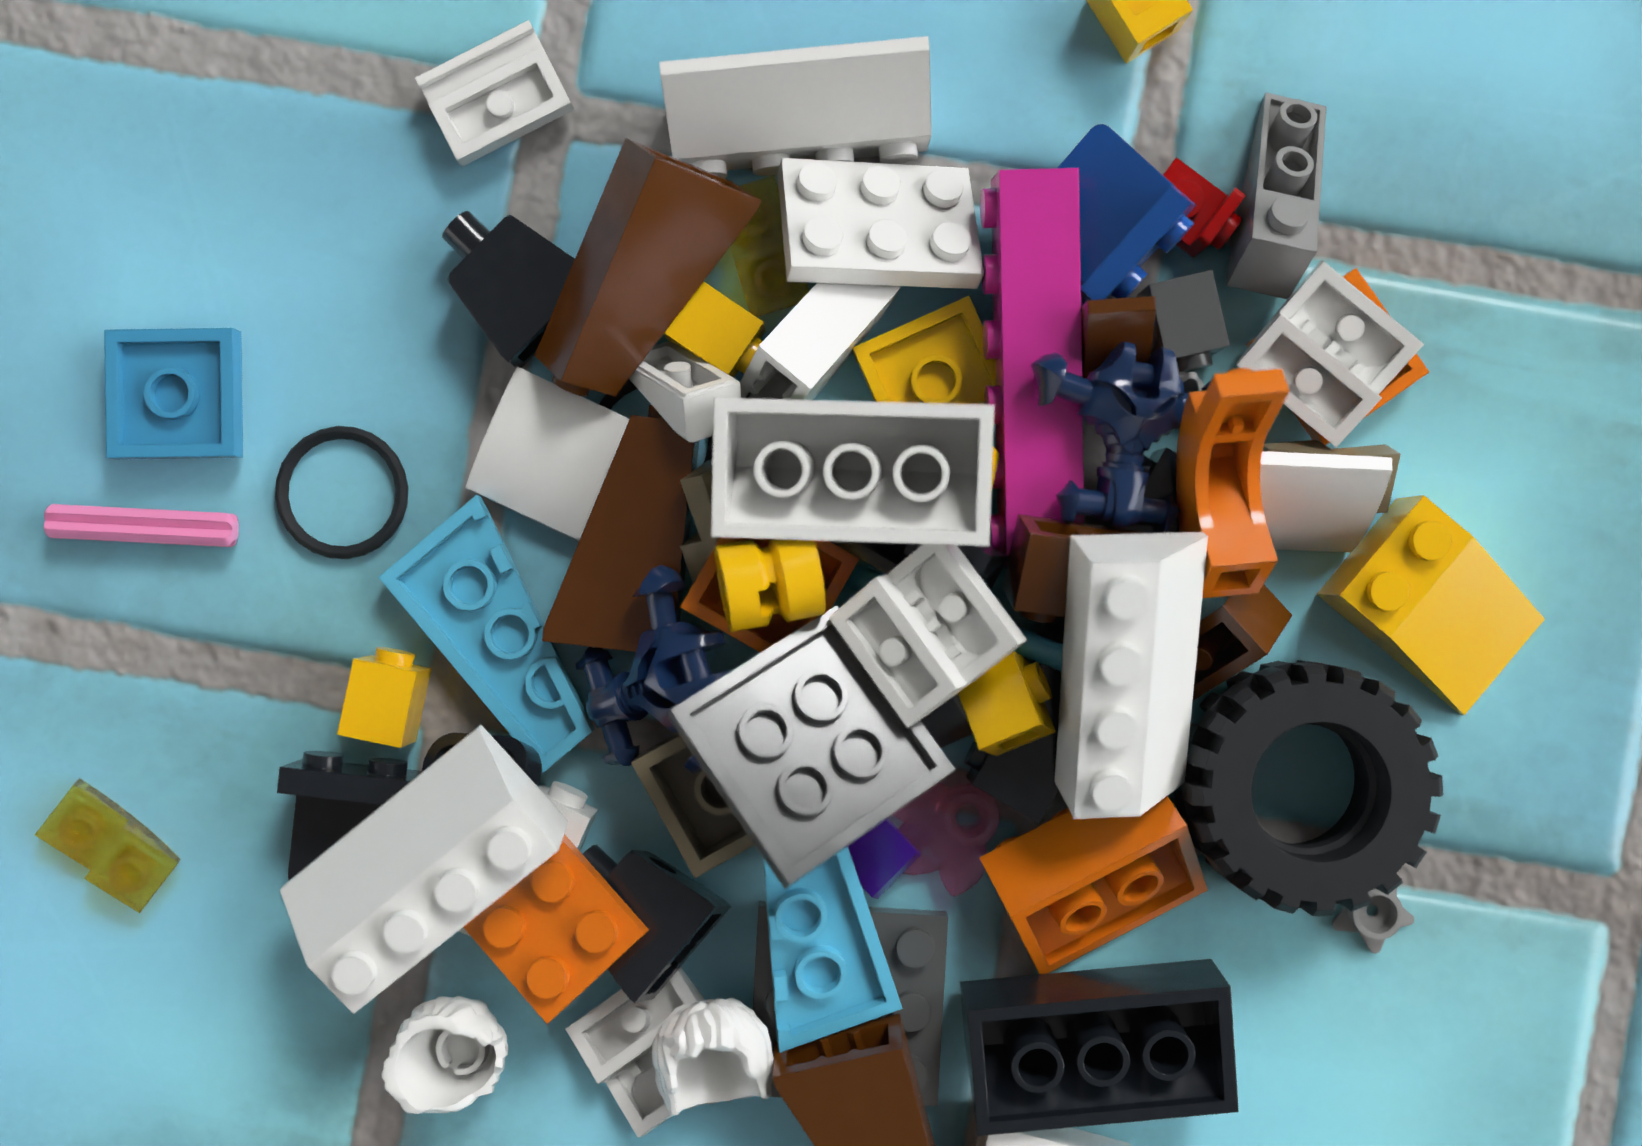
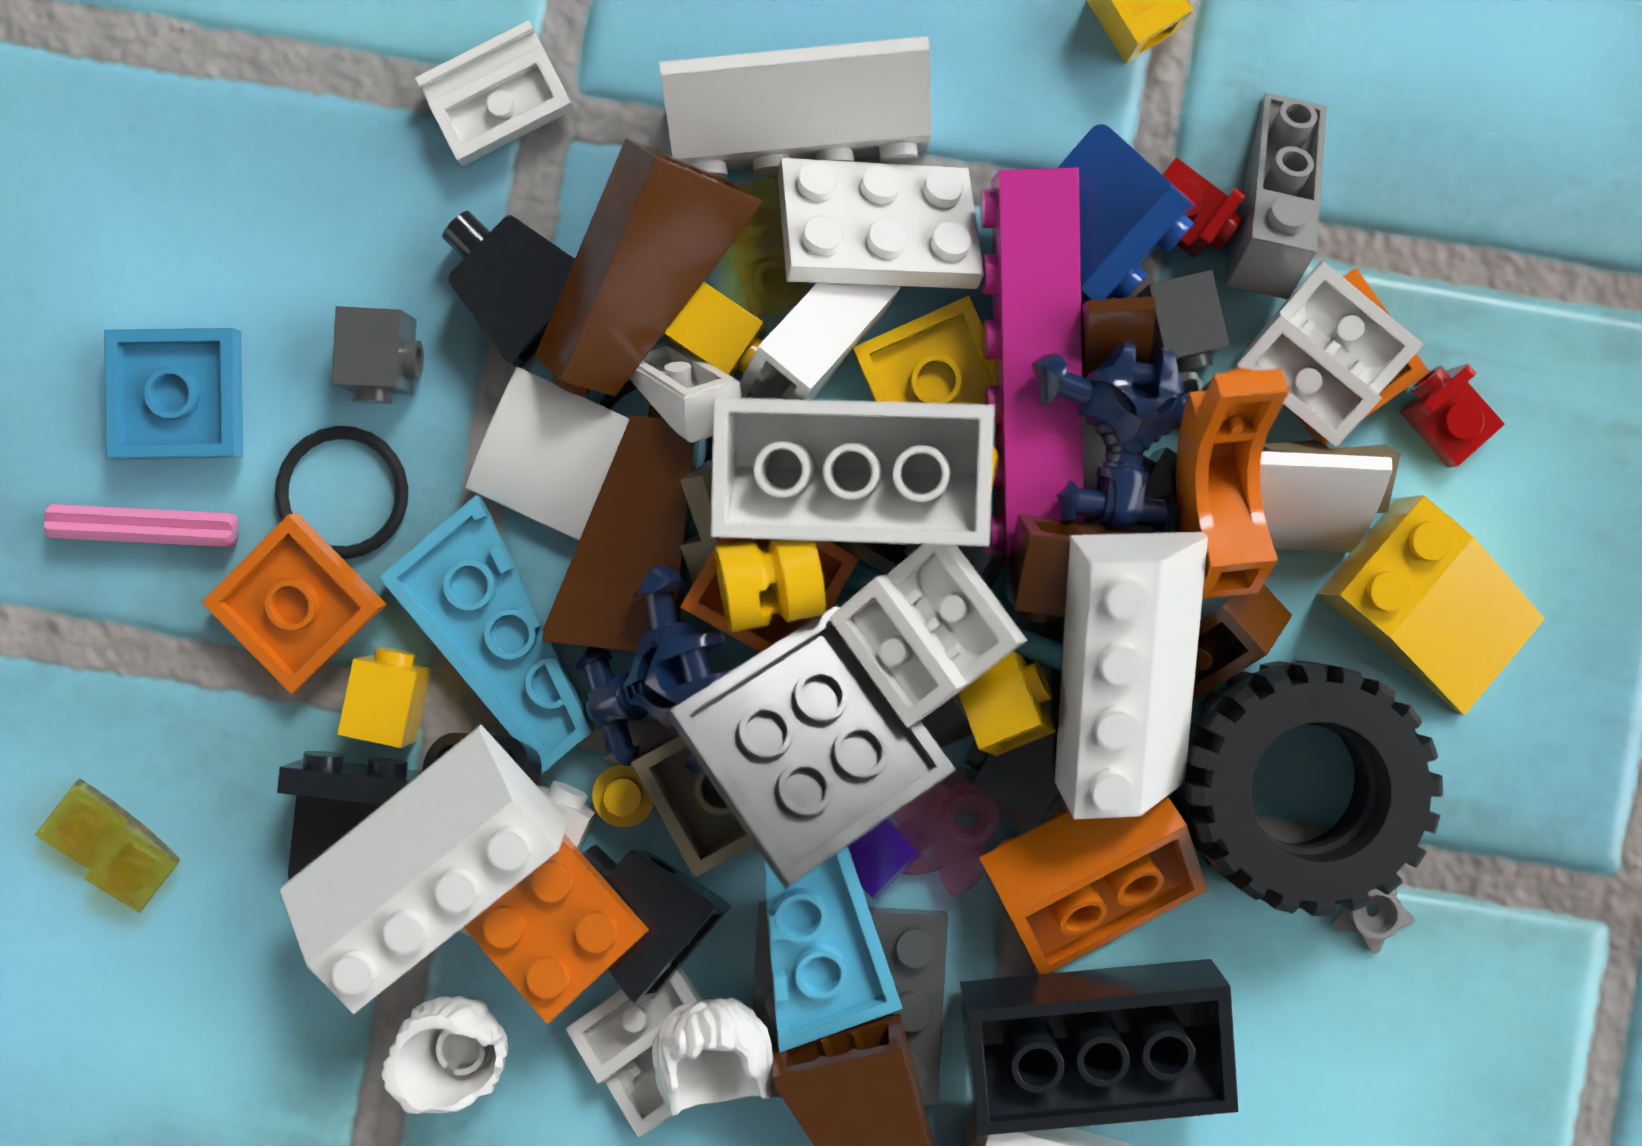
(294, 602): none -> orange plate
(375, 353): none -> dark grey brick
(621, 797): none -> yellow plate
(1450, 414): none -> red bracket

